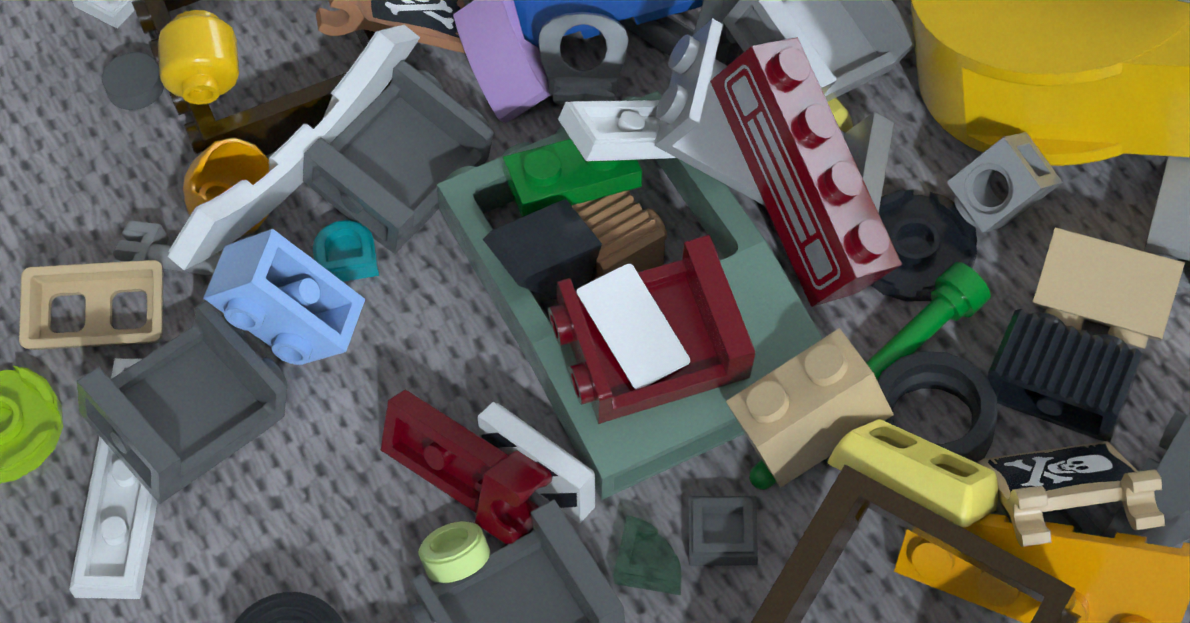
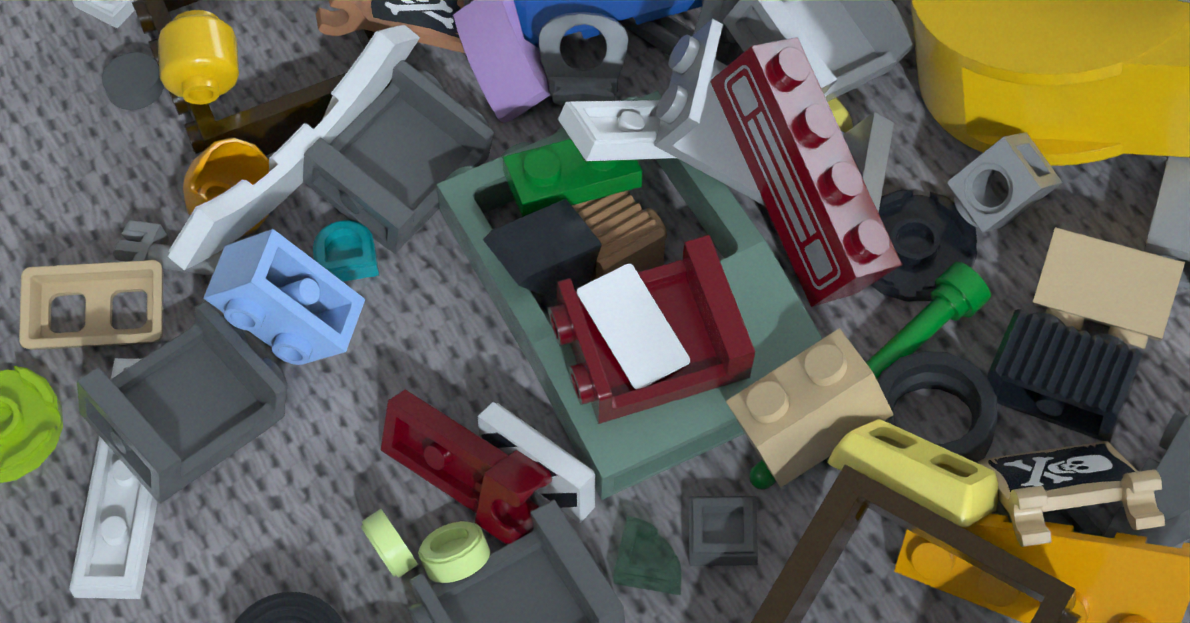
(388, 544): none -> yellowish green tile

